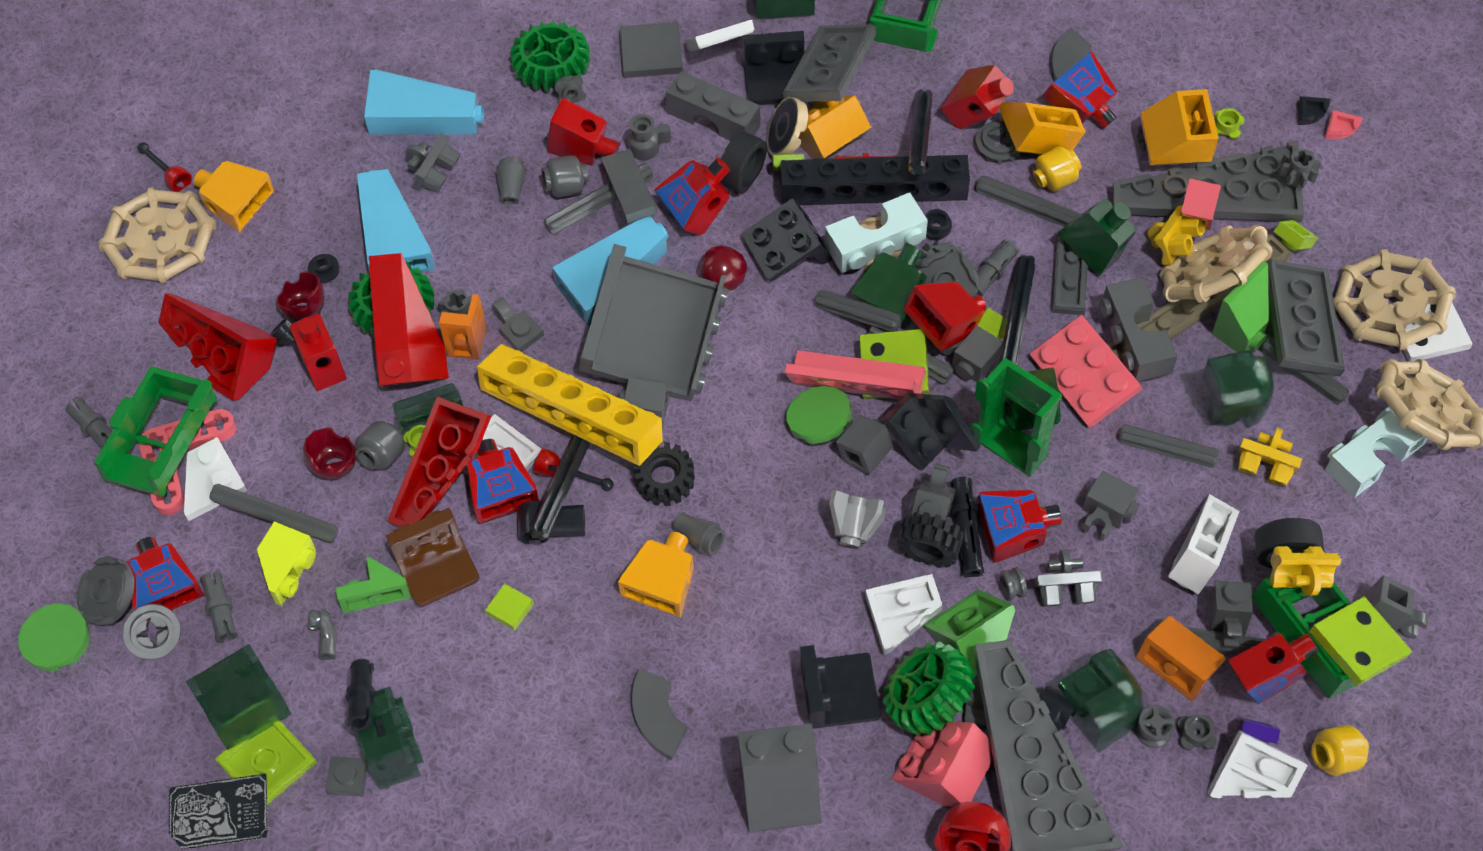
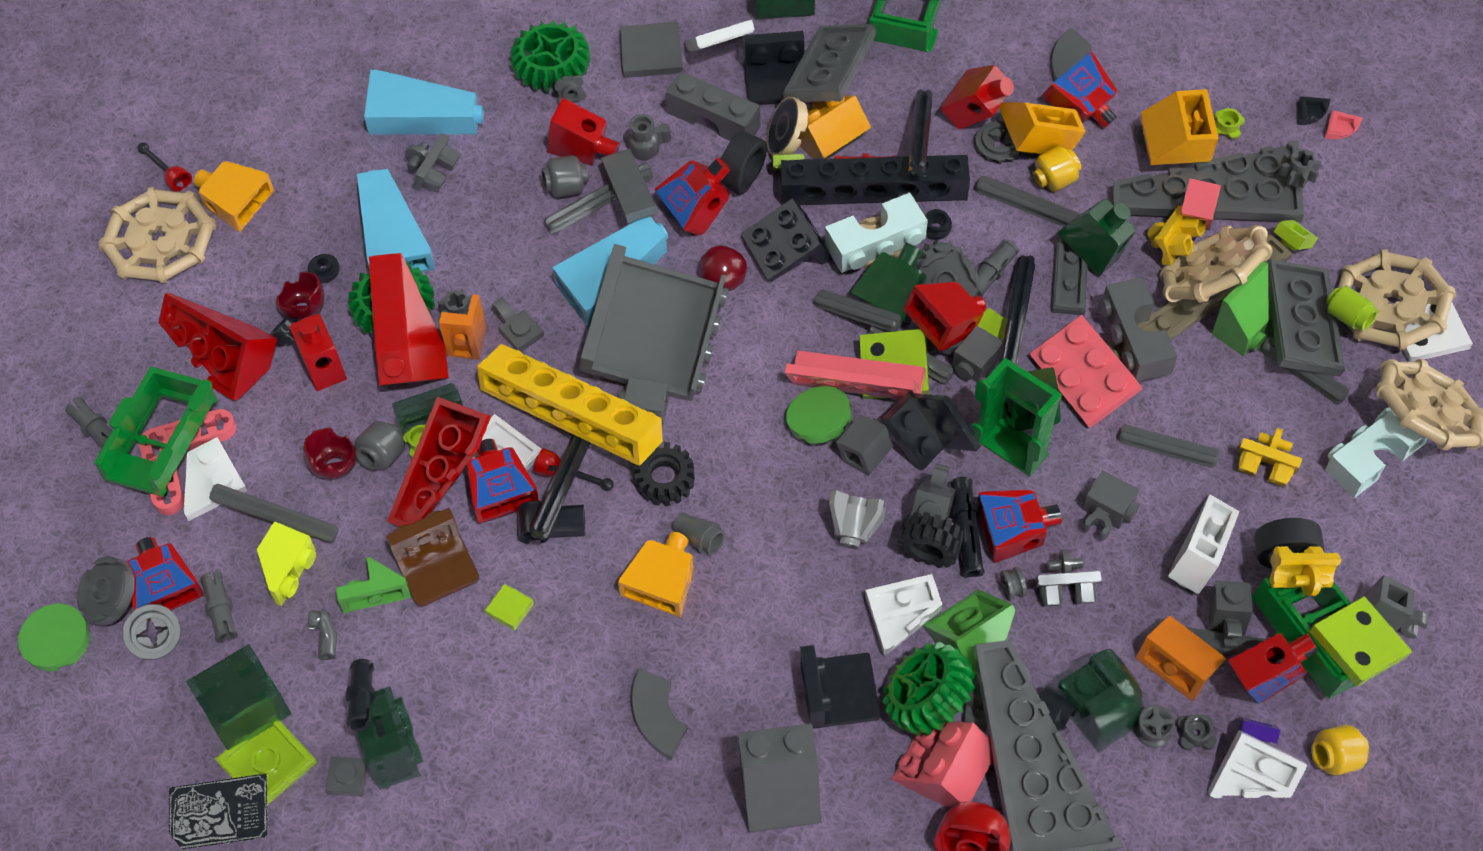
(510, 176): dark grey cone -> none
(1239, 388): clear green brick -> none
(1351, 308): none -> lime brick

